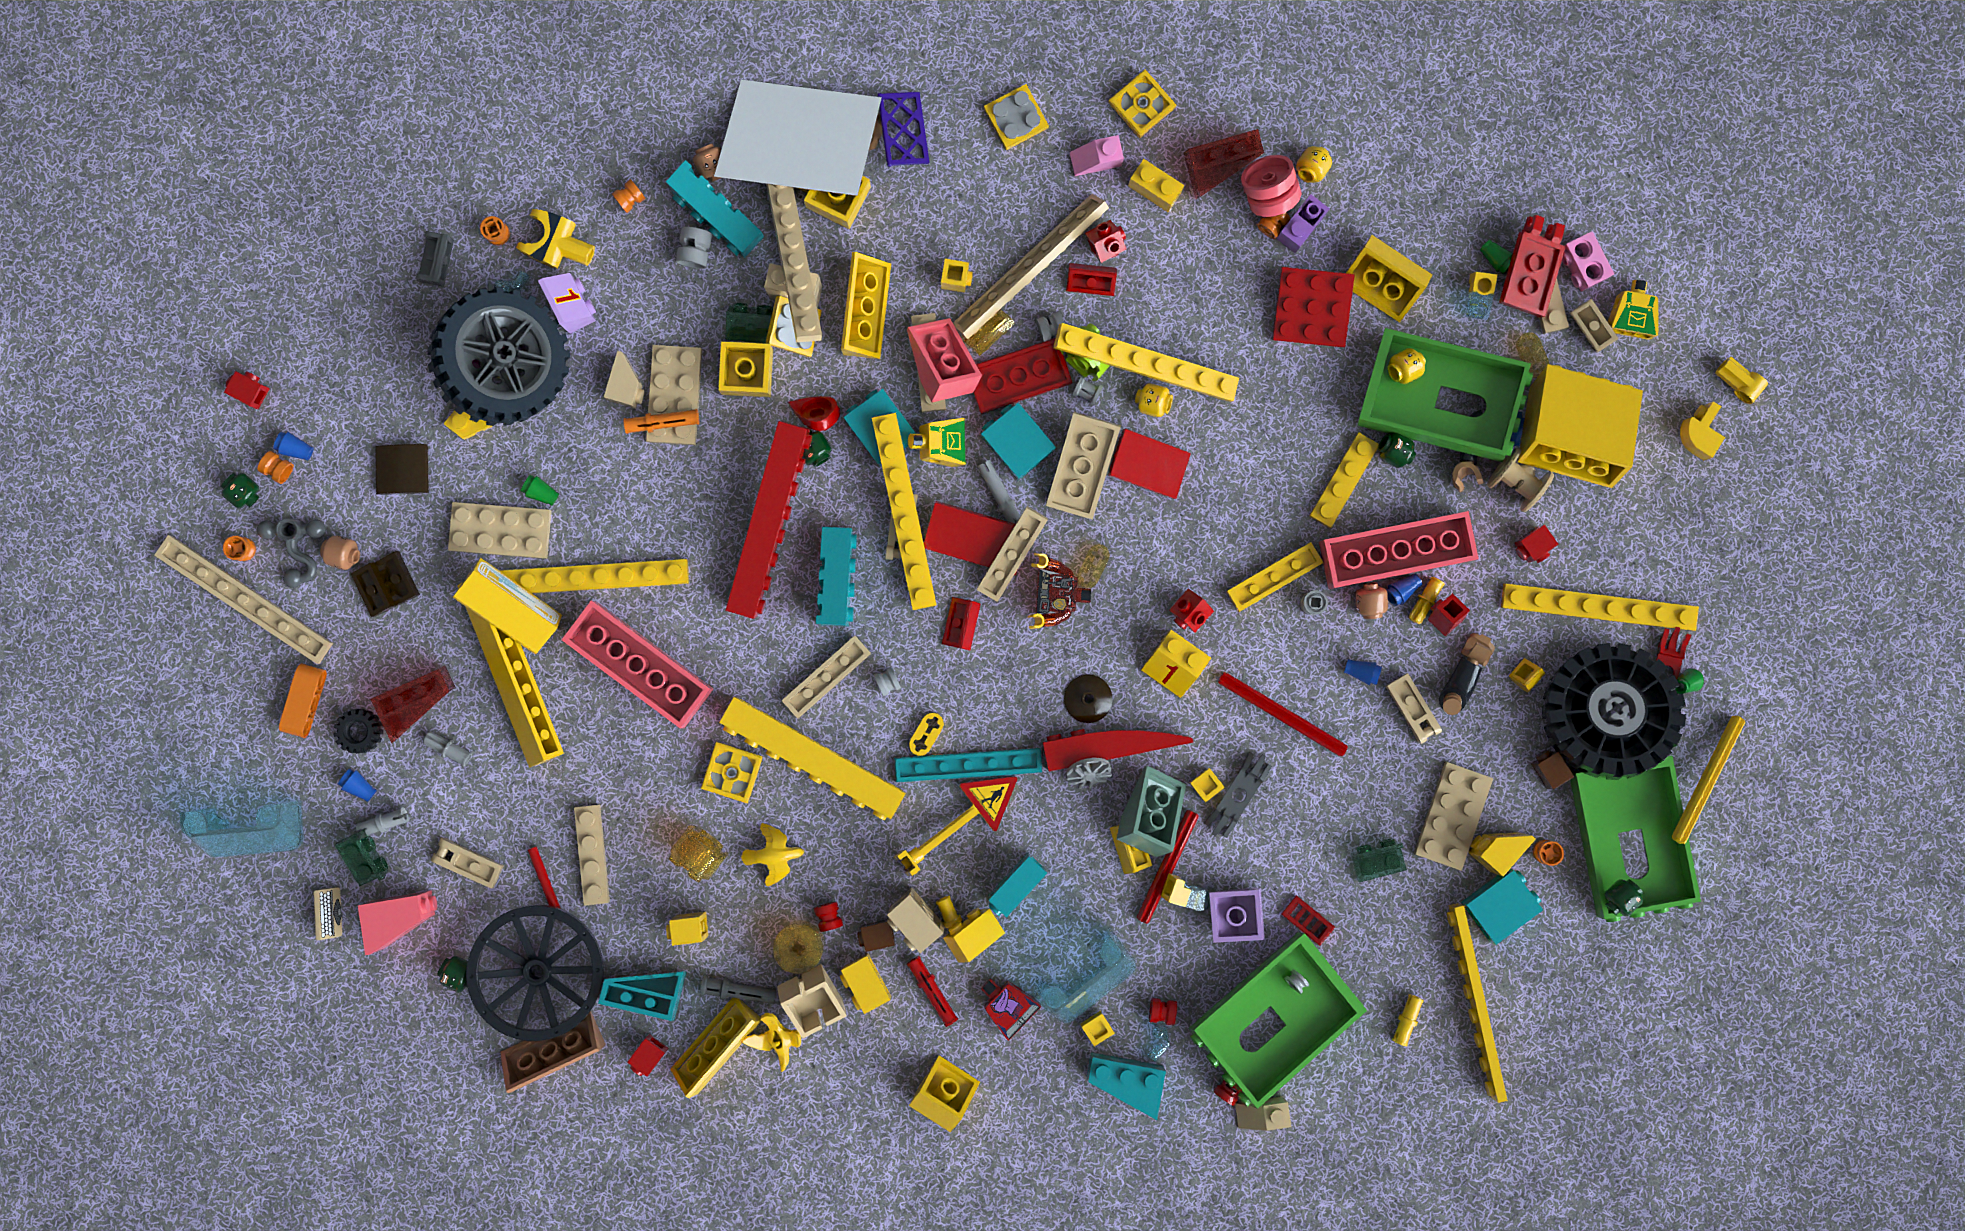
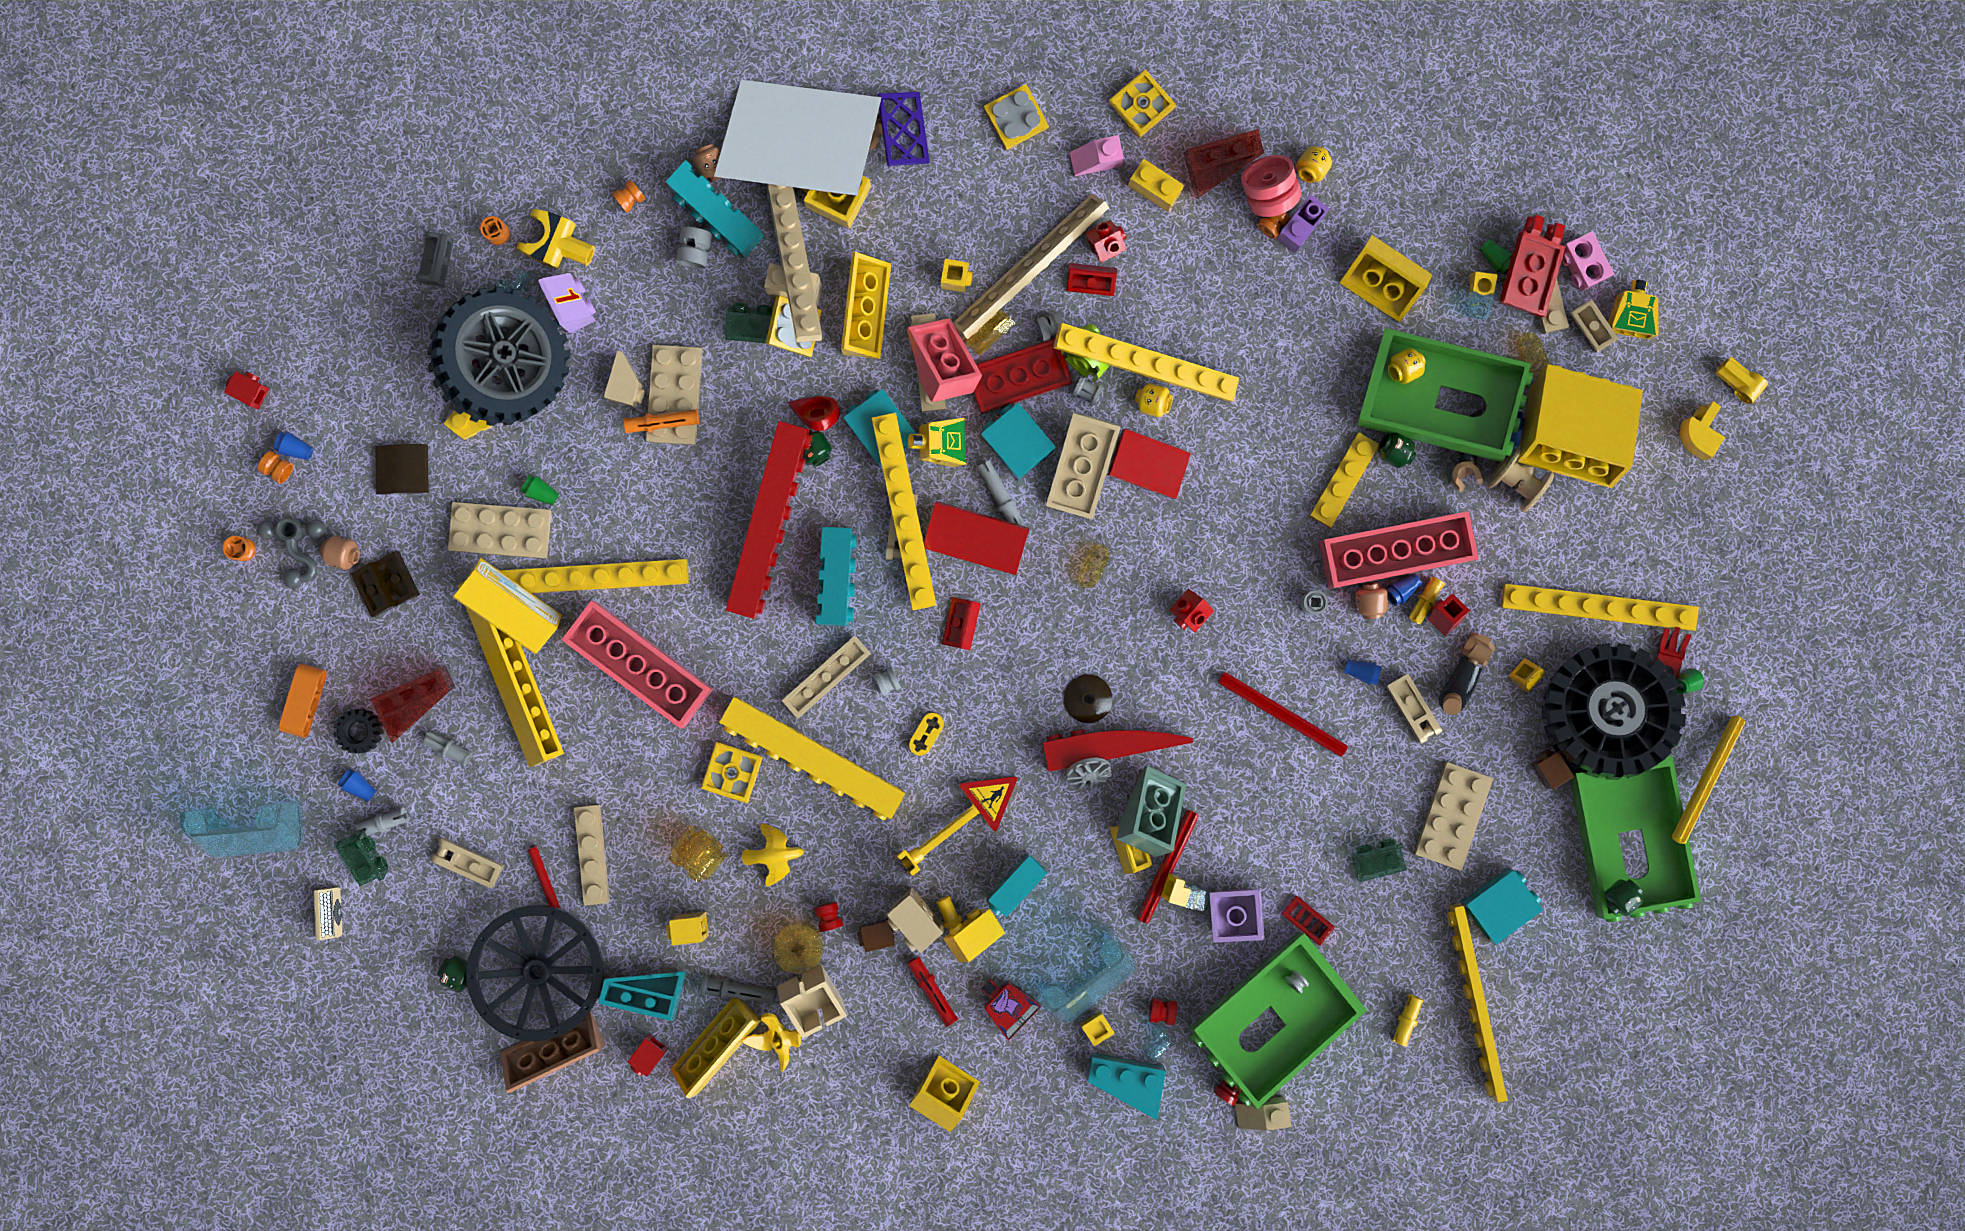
(240, 490): dark green head -> none
(243, 599): tan plate -> none
(393, 917): coral slope -> none
(745, 369): yellow brick -> none
(865, 984): yellow brick -> none
(968, 765): teal tile -> none
(1012, 553): tan plate -> none
(1056, 593): torso -> none
(1176, 663): yellow slope -> none
(1207, 785): yellow plate -> none
(1234, 809): dark grey piece -> none
(1274, 577): yellow plate -> none
(1313, 307): red plate -> none
(1500, 850): yellow slope -> none
(1536, 544): red brick -> none
(1553, 853): orange wheel -> none

